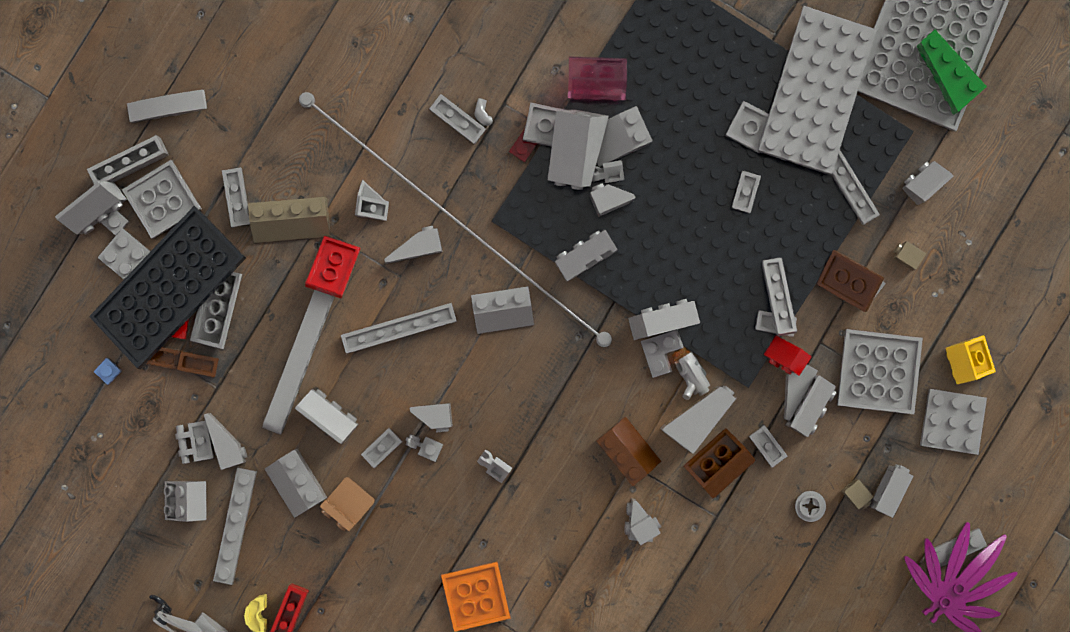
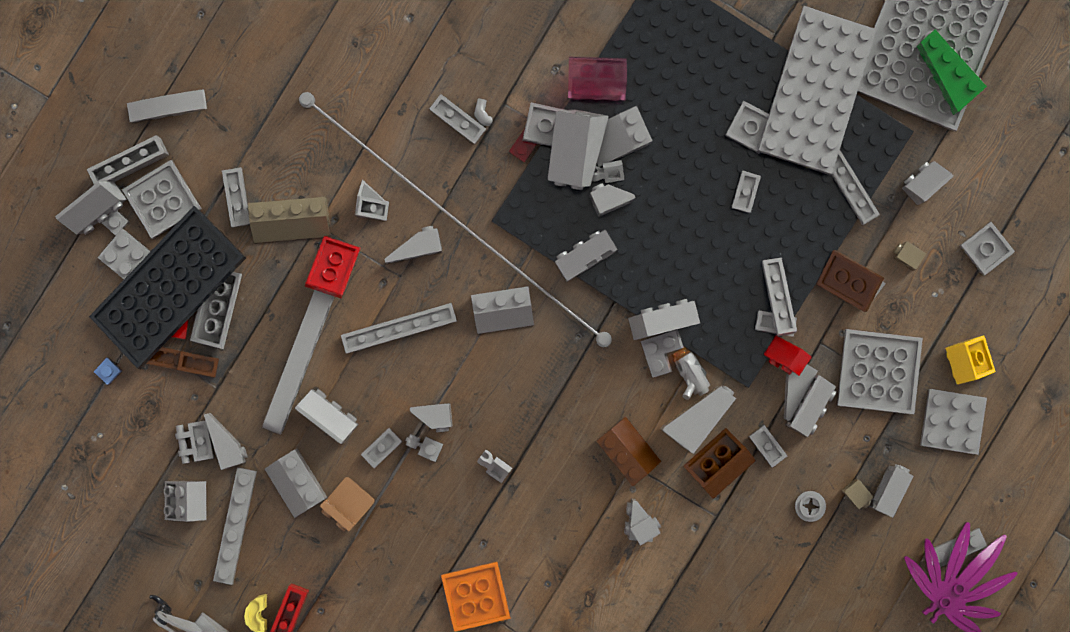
(987, 248): none -> light grey plate

